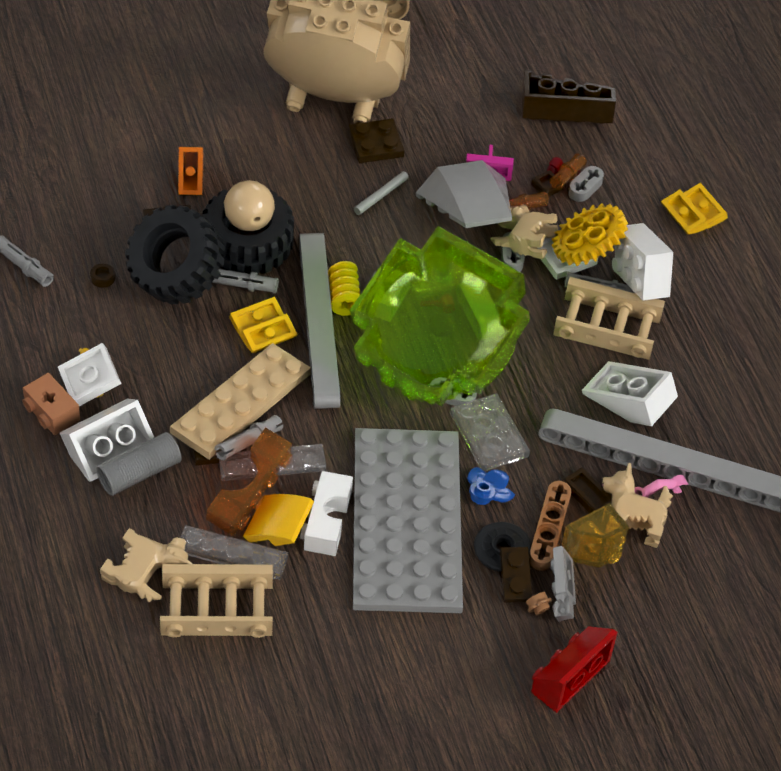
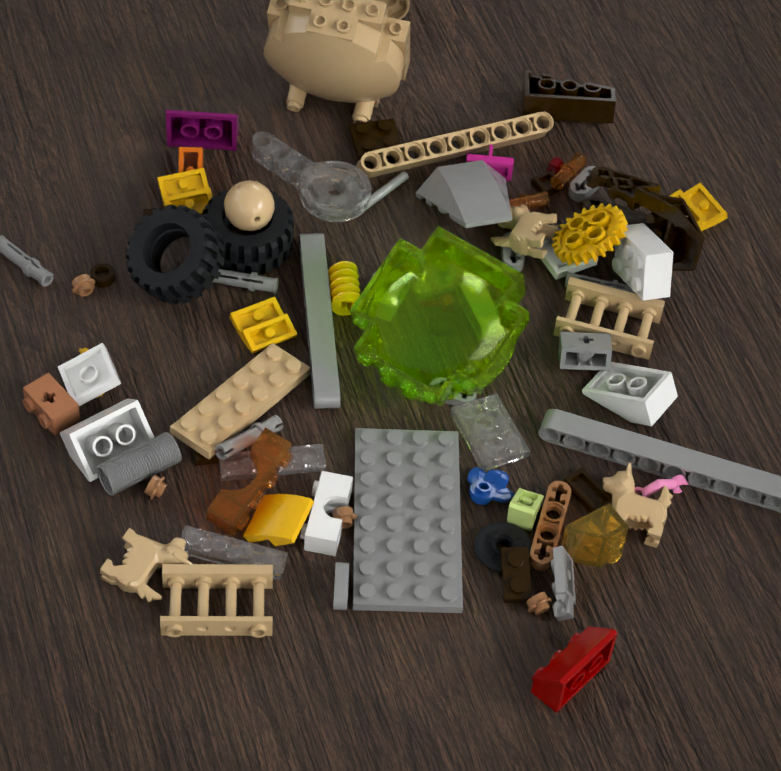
(83, 285): none -> medium nougat plate
(155, 487): none -> medium nougat plate
(186, 189): none -> yellow slope
(202, 130): none -> magenta slope
(319, 176): none -> clear beam
(341, 586): none -> light grey beam
(346, 514): none -> medium nougat plate
(463, 138): none -> tan beam
(524, 509): none -> yellowish green slope
(585, 351): none -> light grey brick
(669, 217): none -> dark brown connector

